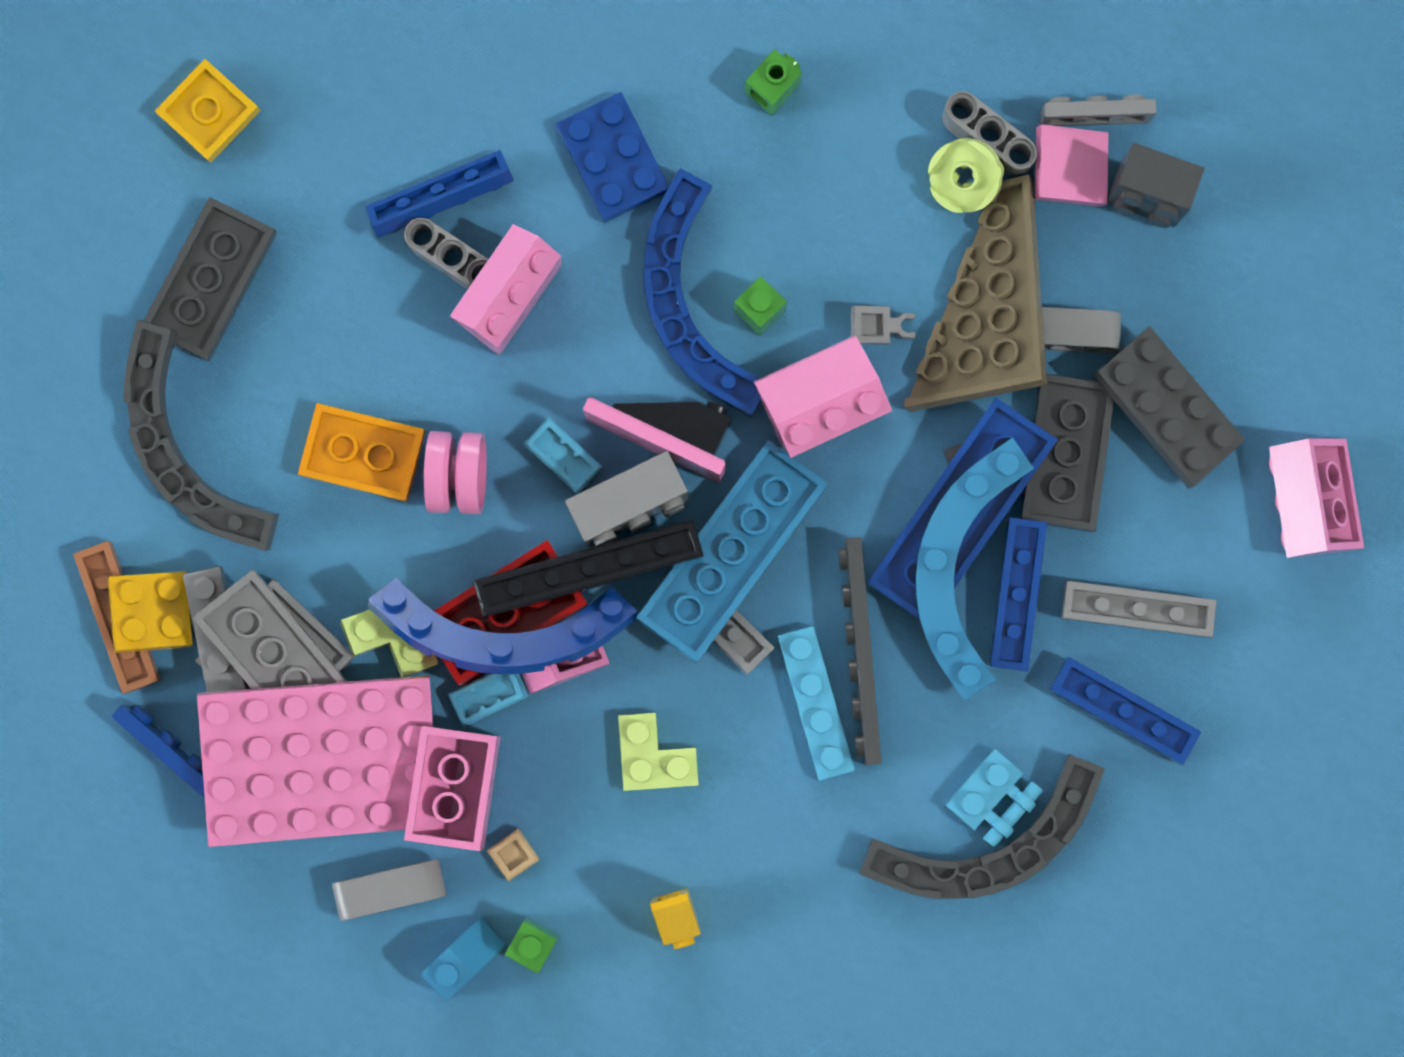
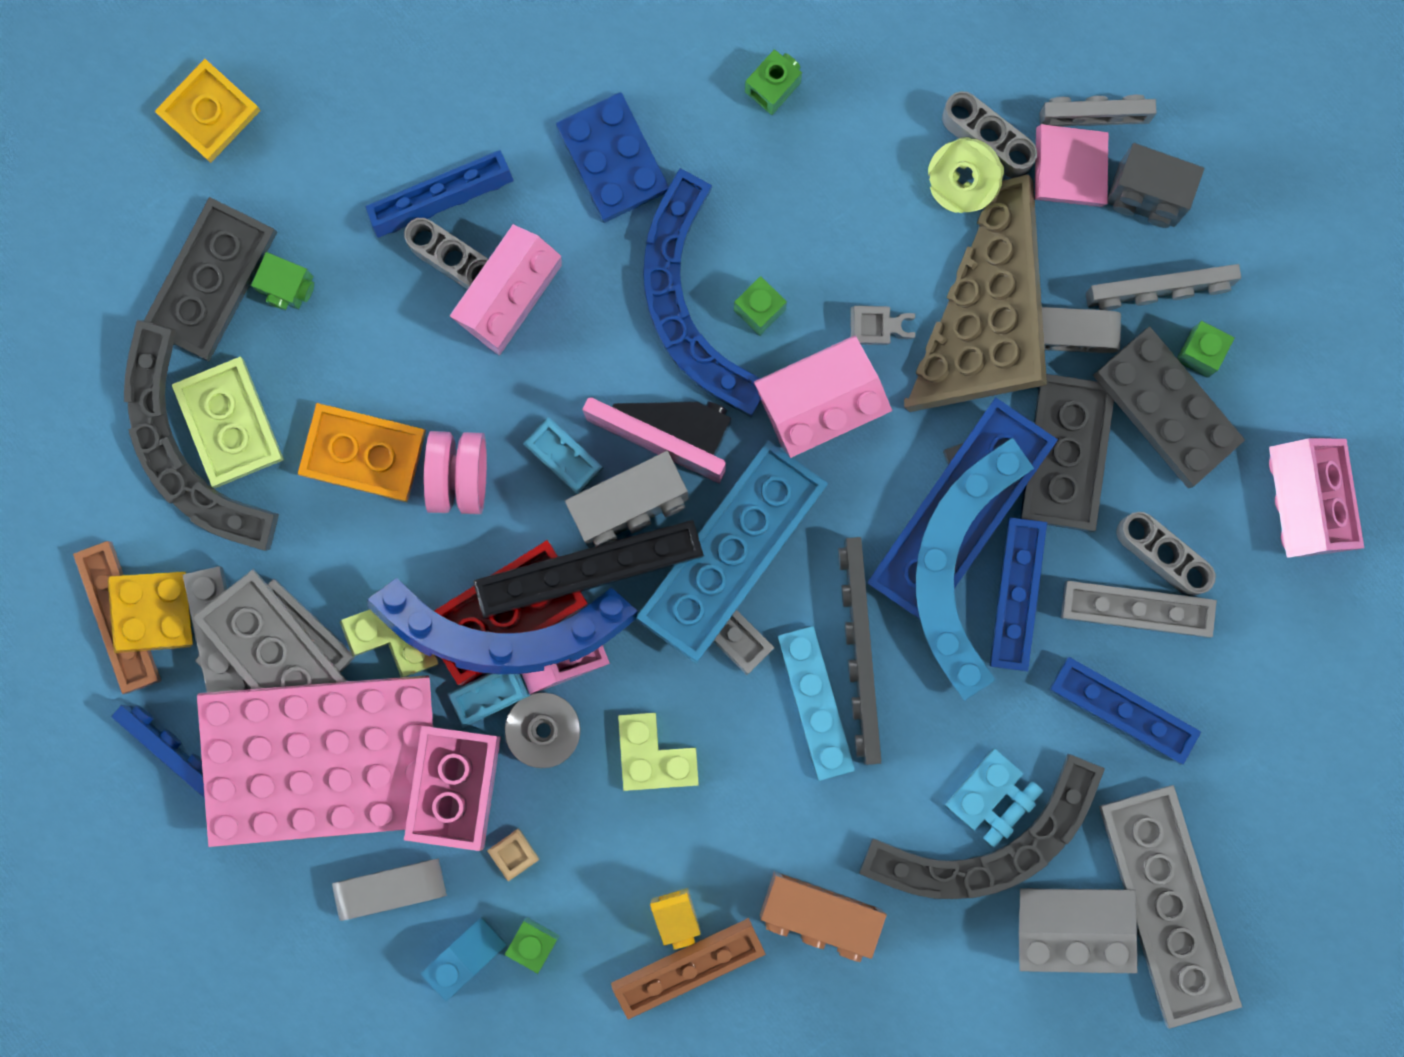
(227, 422): none -> yellowish green plate
(283, 282): none -> bright green brick
(523, 724): none -> light grey dish
(687, 968): none -> nougat plate
(822, 917): none -> nougat brick
(1078, 930): none -> light grey slope
(1148, 289): none -> light grey plate
(1171, 906): none -> light grey plate
(1183, 558): none -> light grey beam
(1205, 349): none -> bright green brick

